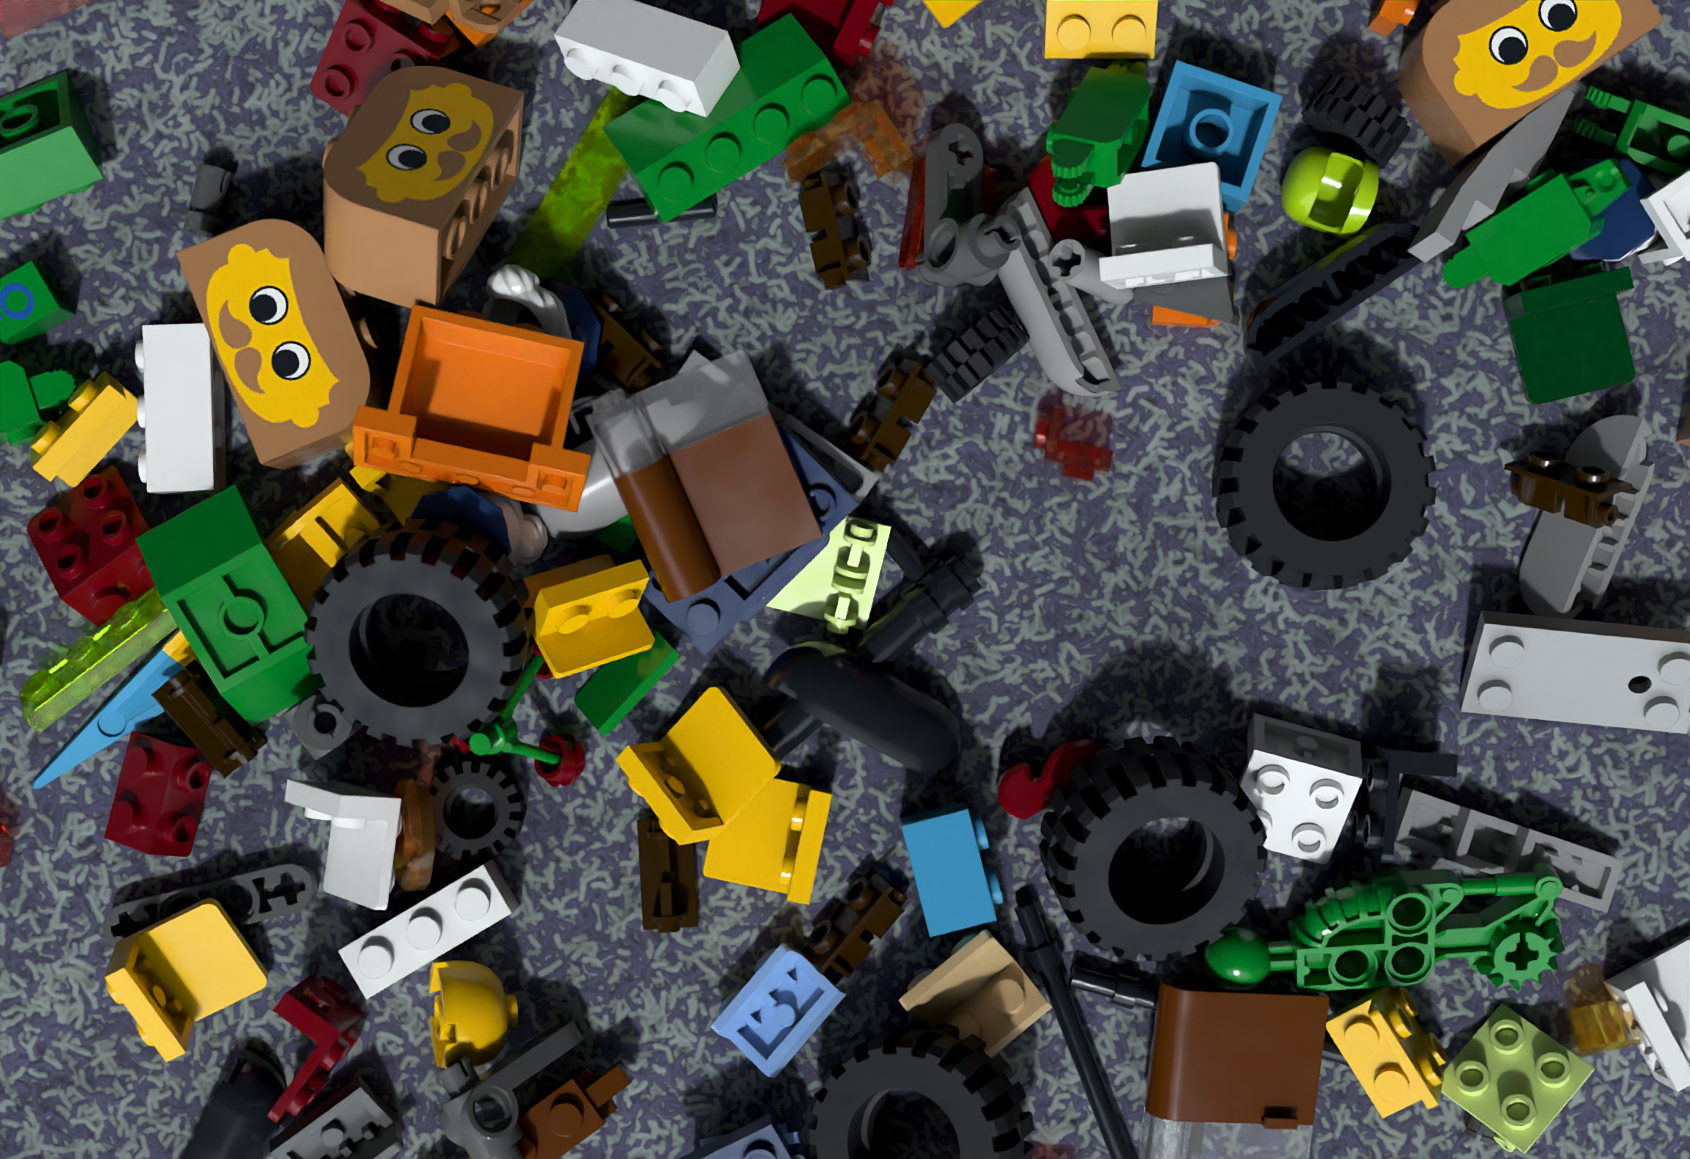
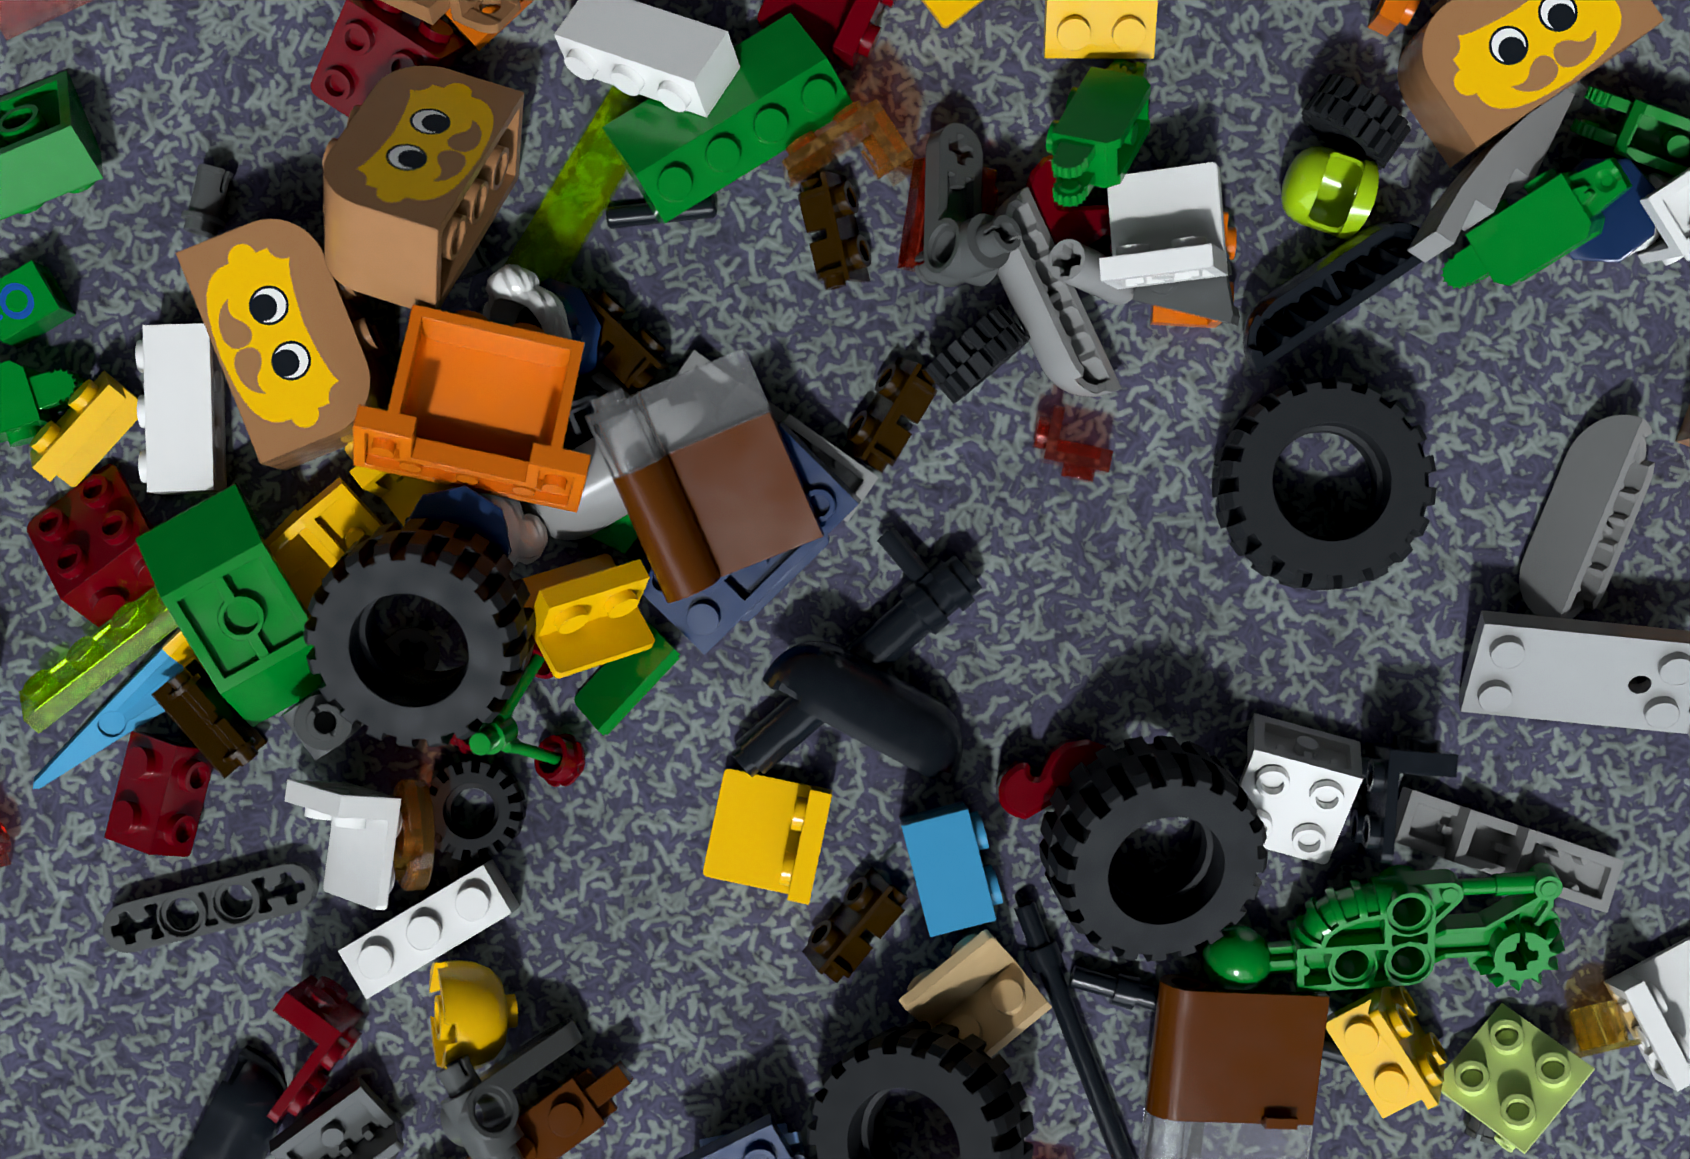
(182, 974): yellow bracket -> none
(666, 880): dark brown hinge -> none
(702, 768): yellow bracket -> none
(777, 1008): light blue bracket -> none
(841, 578): yellowish green hinge -> none
(1211, 120): dark azure brick -> none
(1570, 333): dark green bracket -> none
(1587, 488): dark brown hinge -> none

